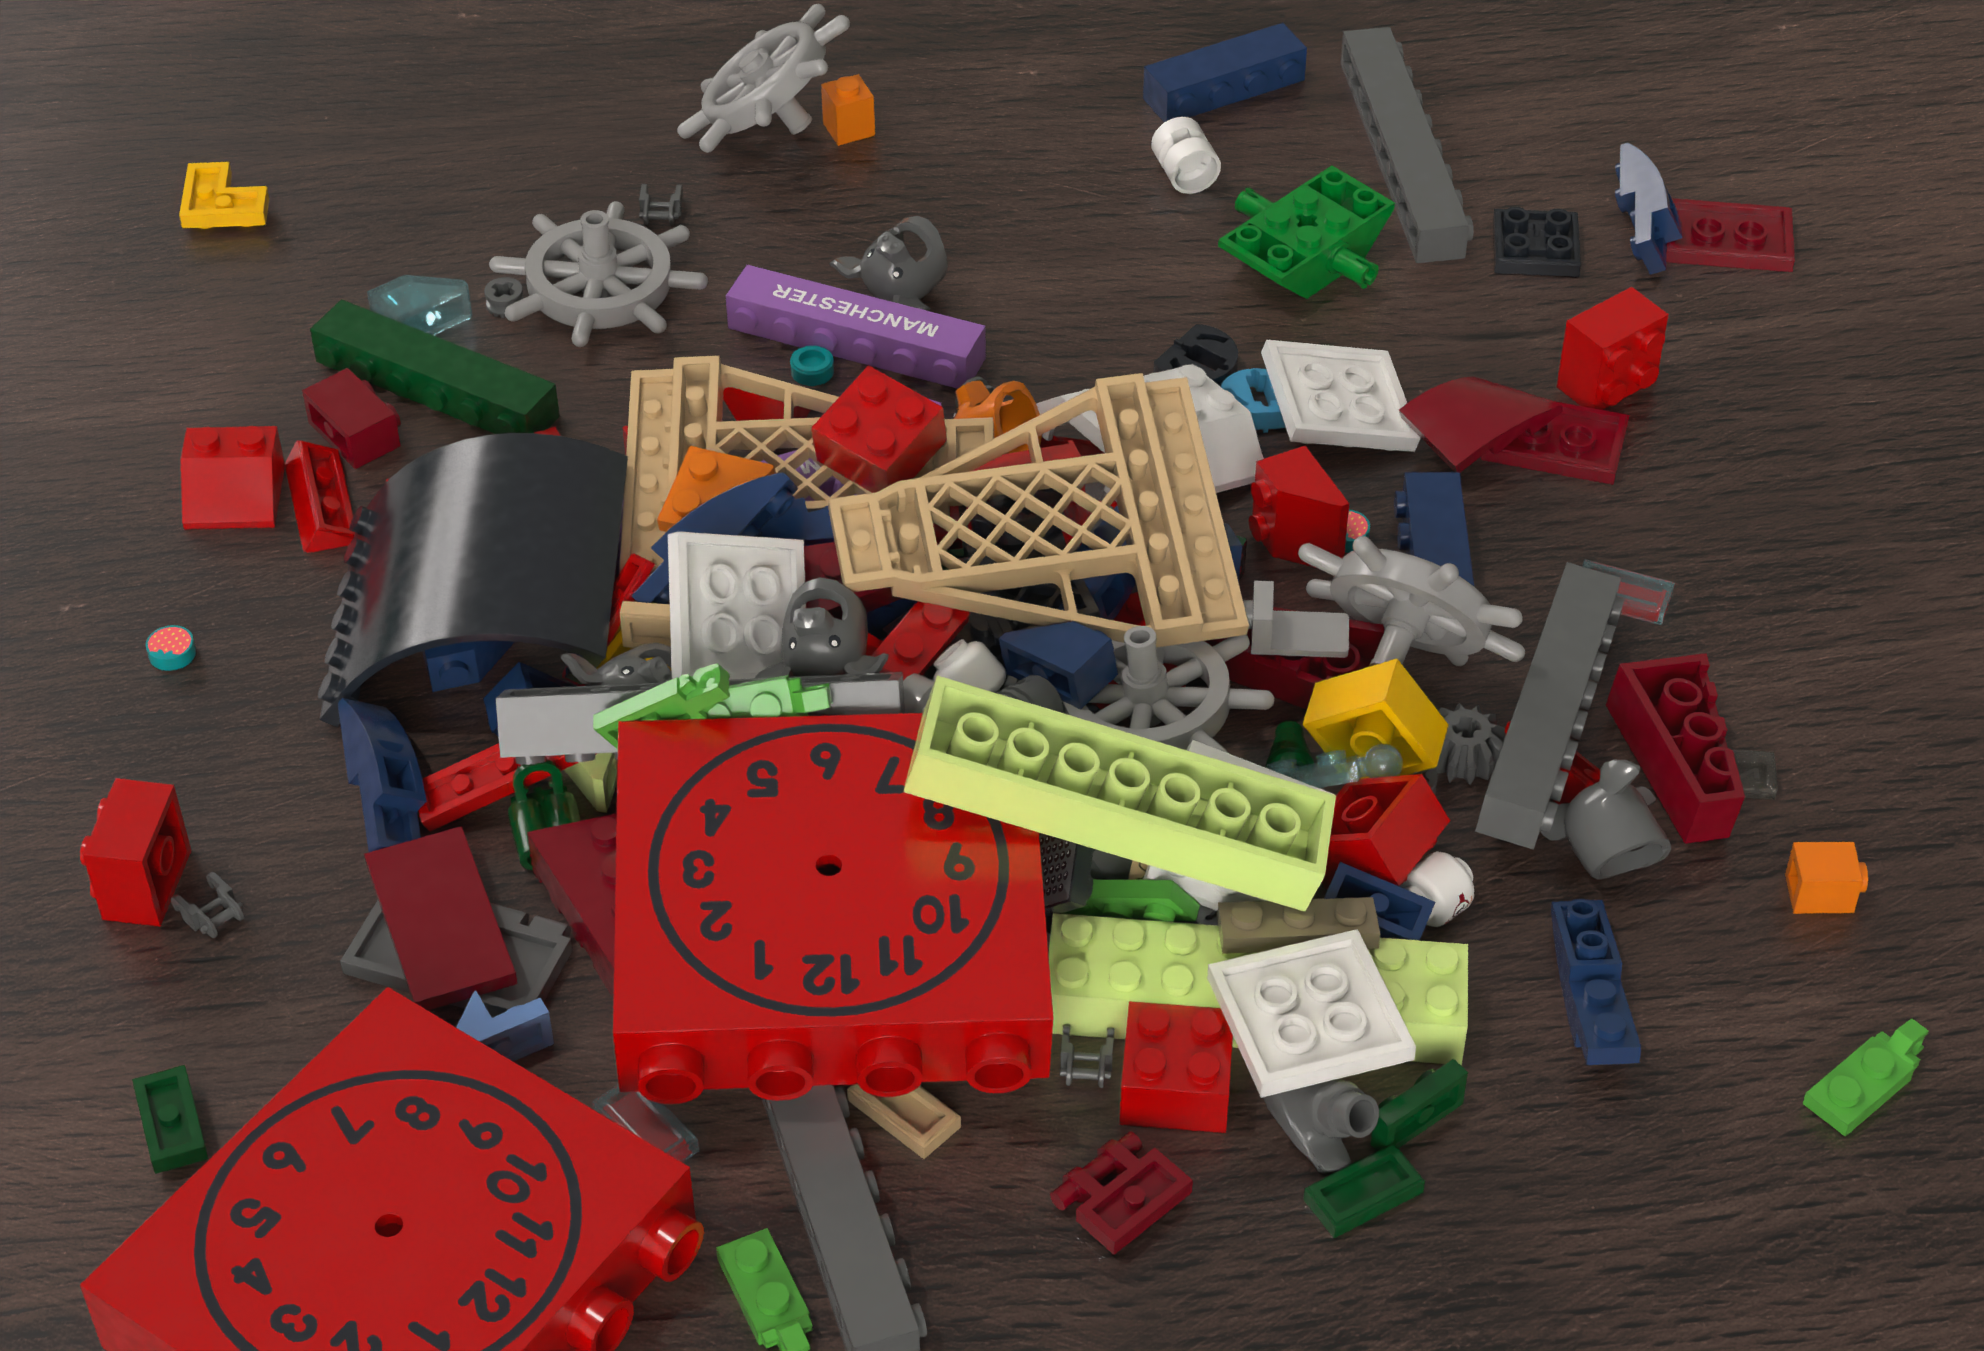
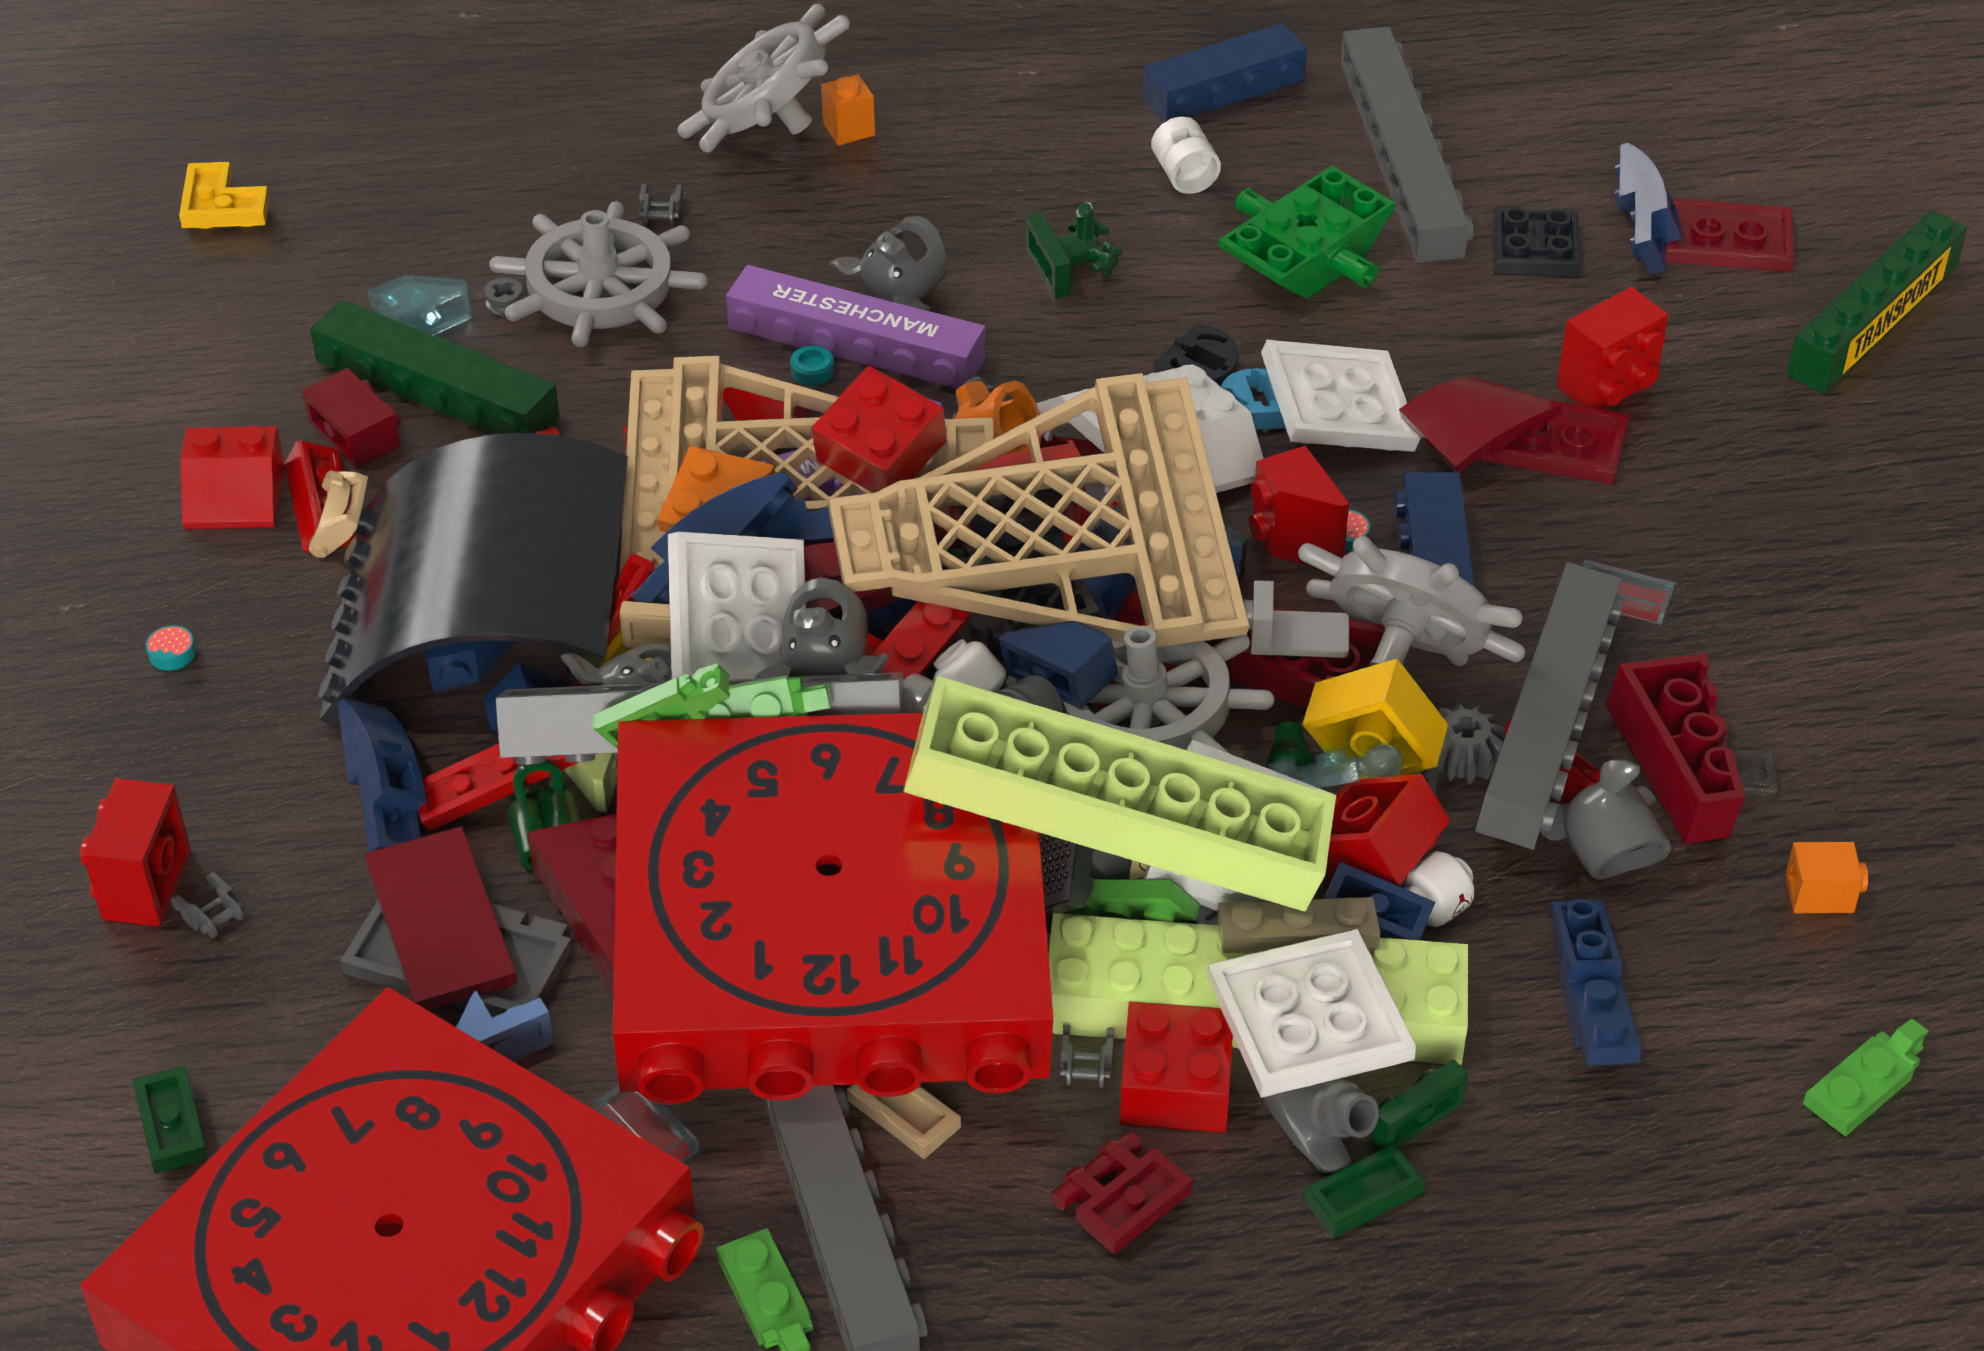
(334, 526): none -> tan helmet
(1057, 254): none -> dark green piece
(1876, 301): none -> dark green brick

